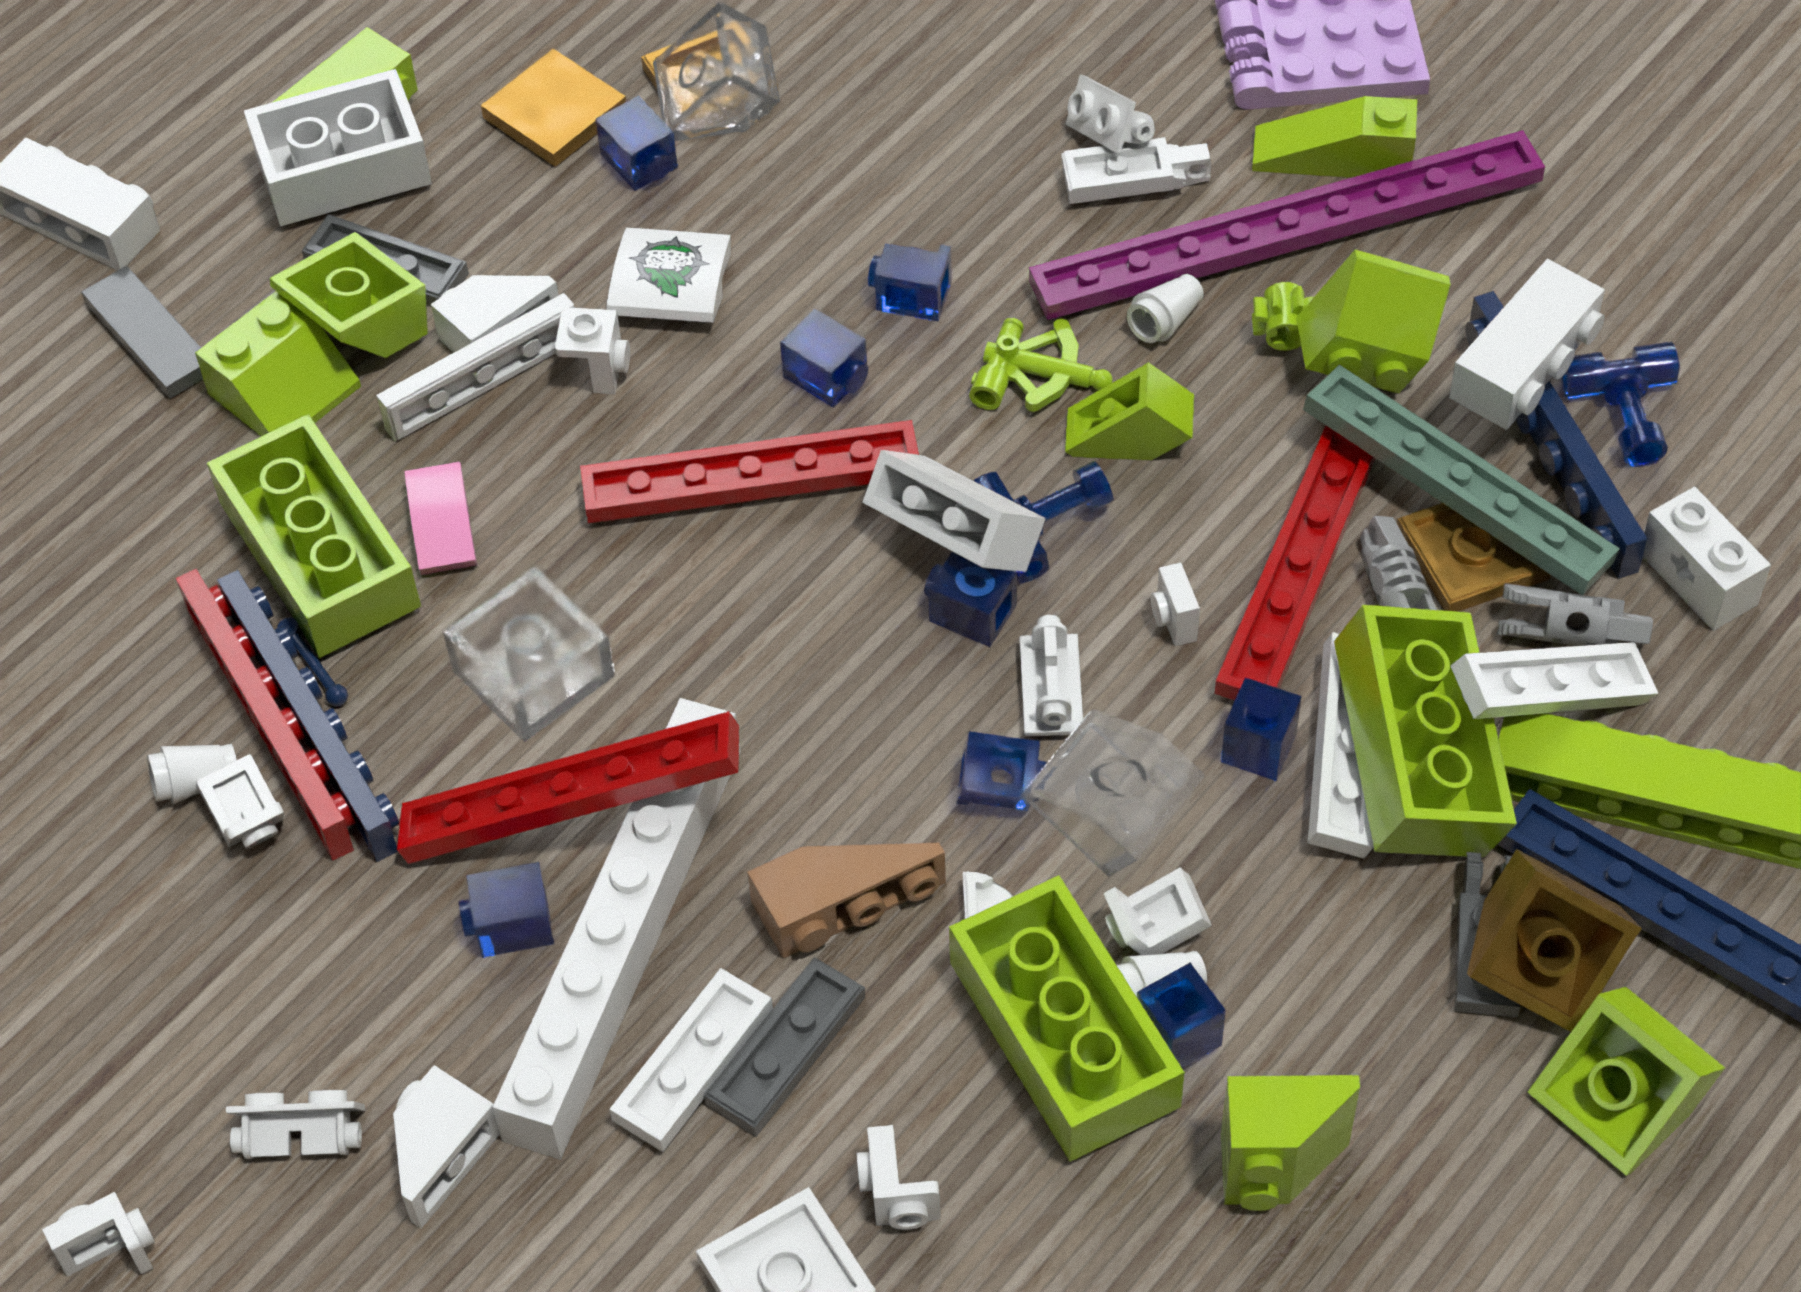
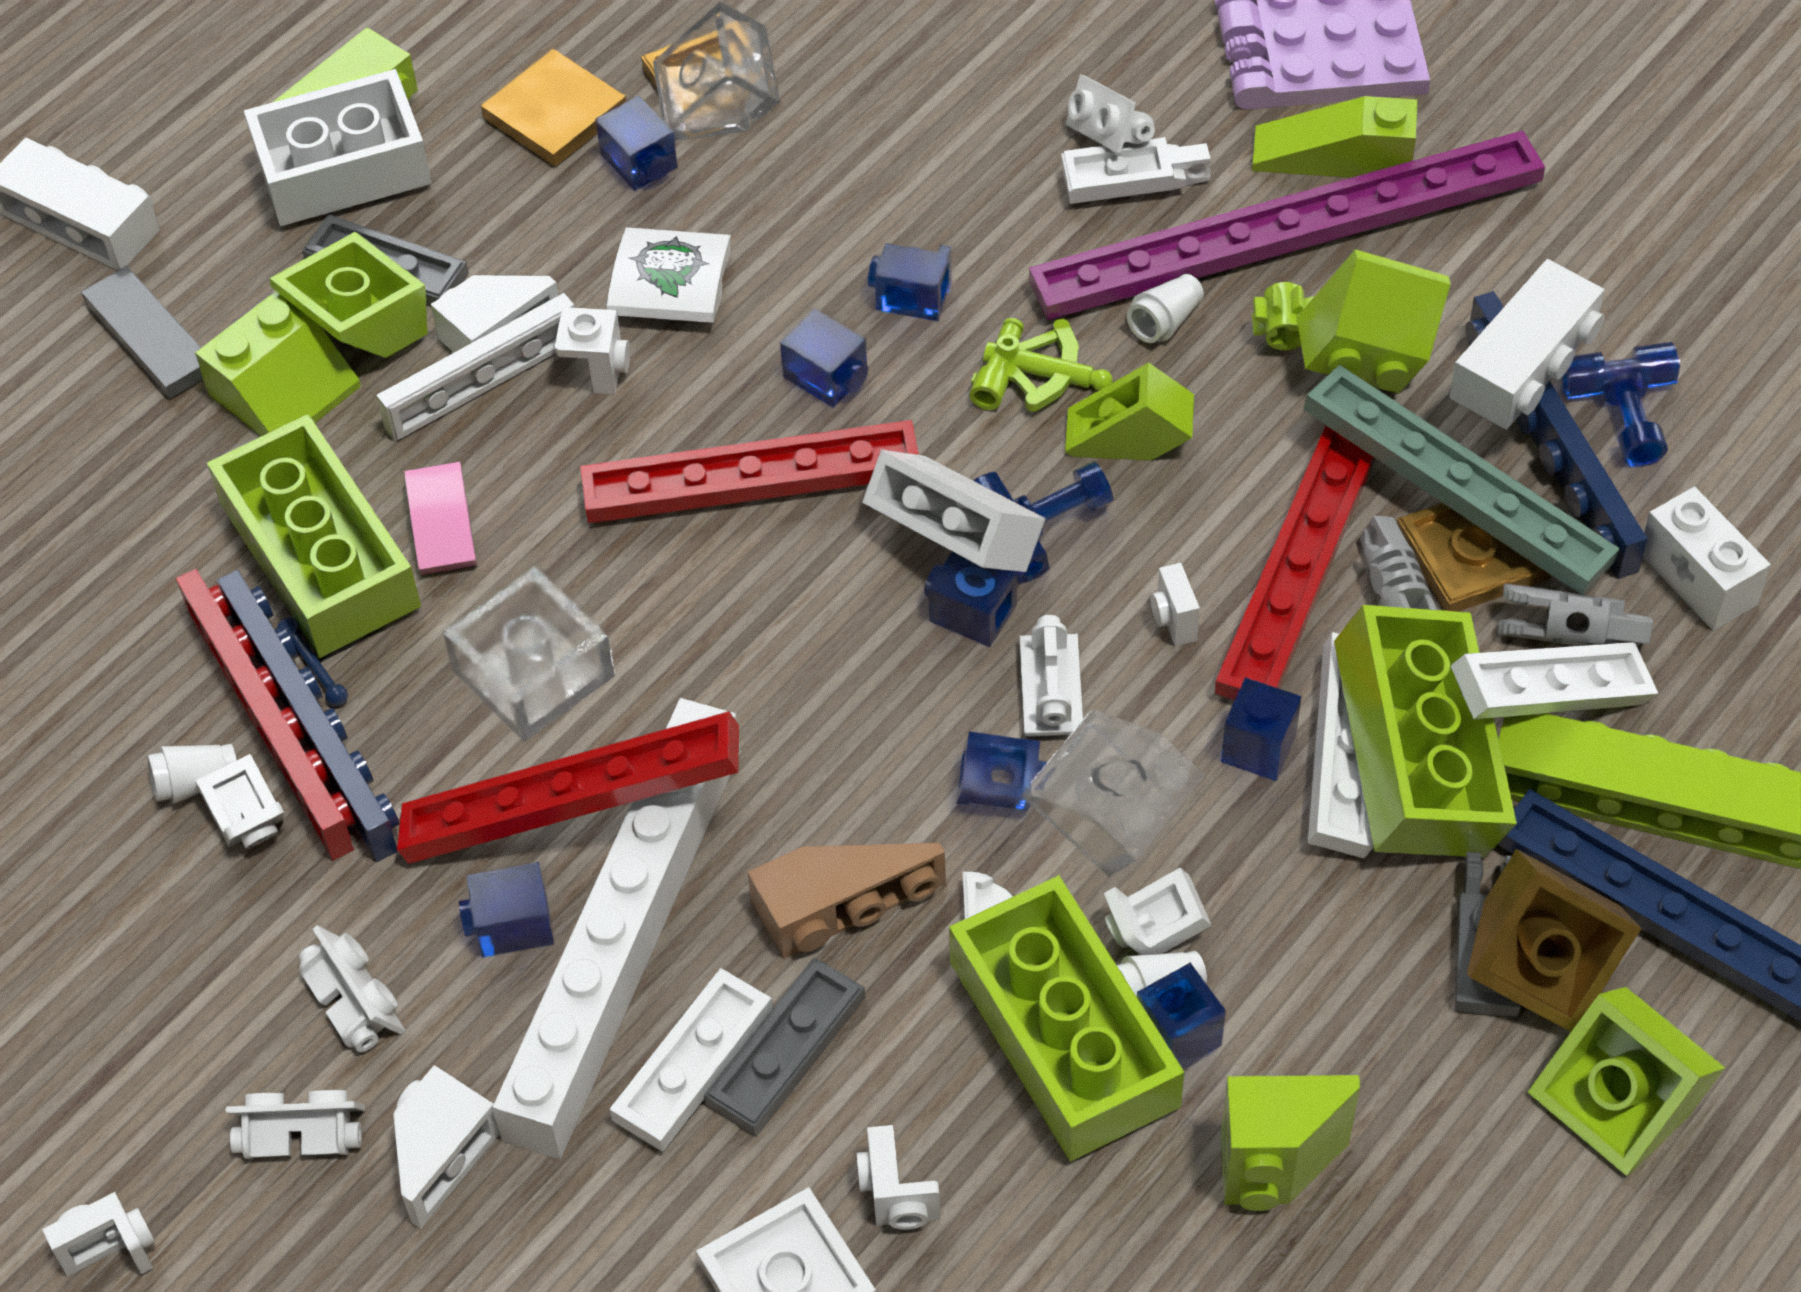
(365, 1002): none -> white hinge

